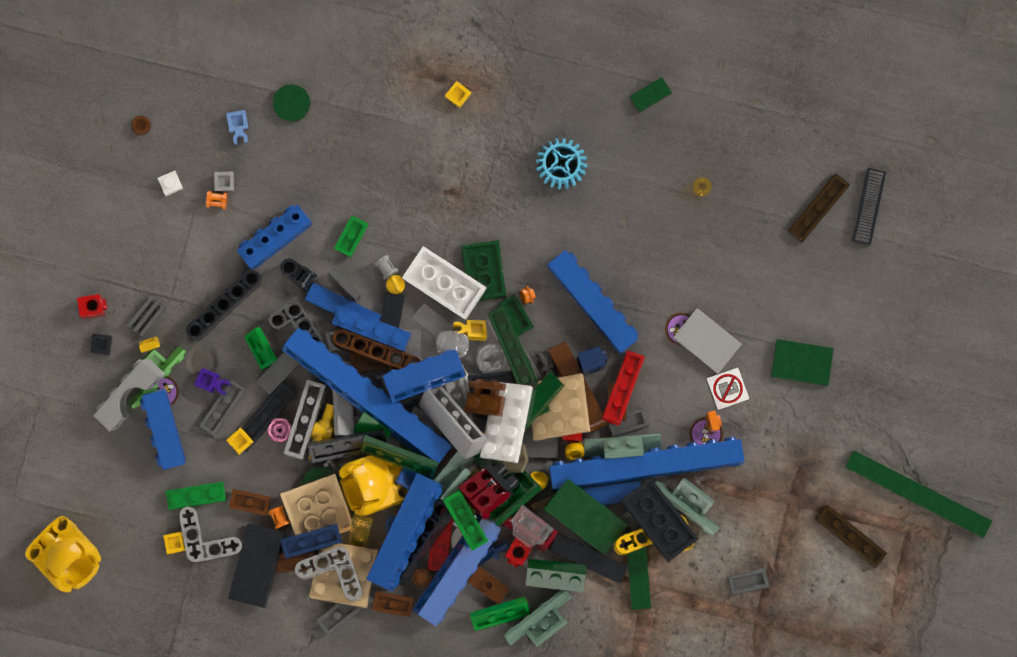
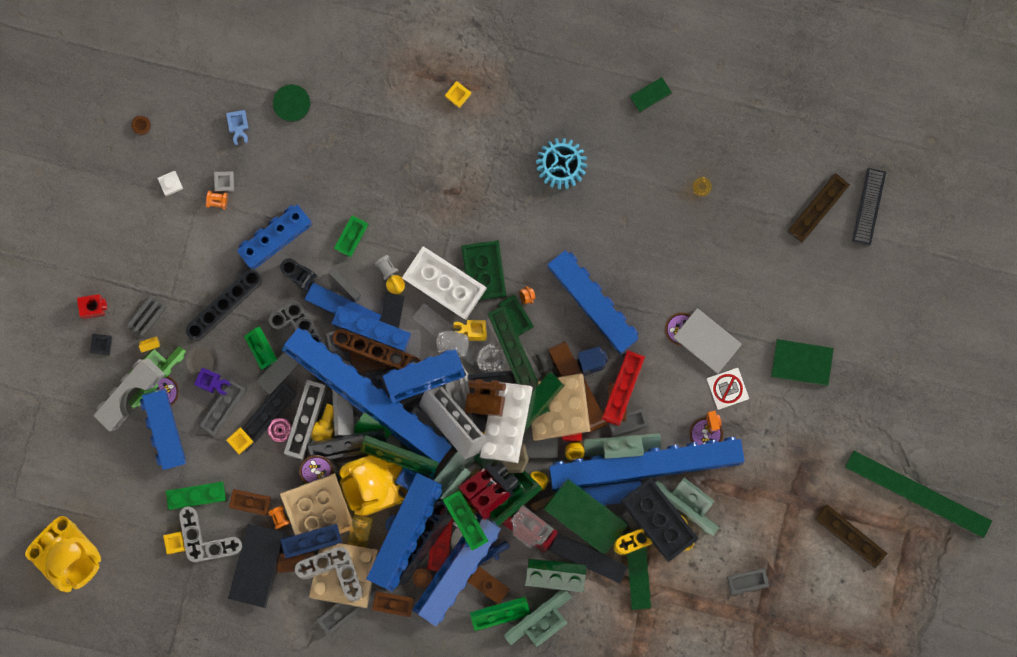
(315, 468): none -> sticker
(517, 561): red brick -> none

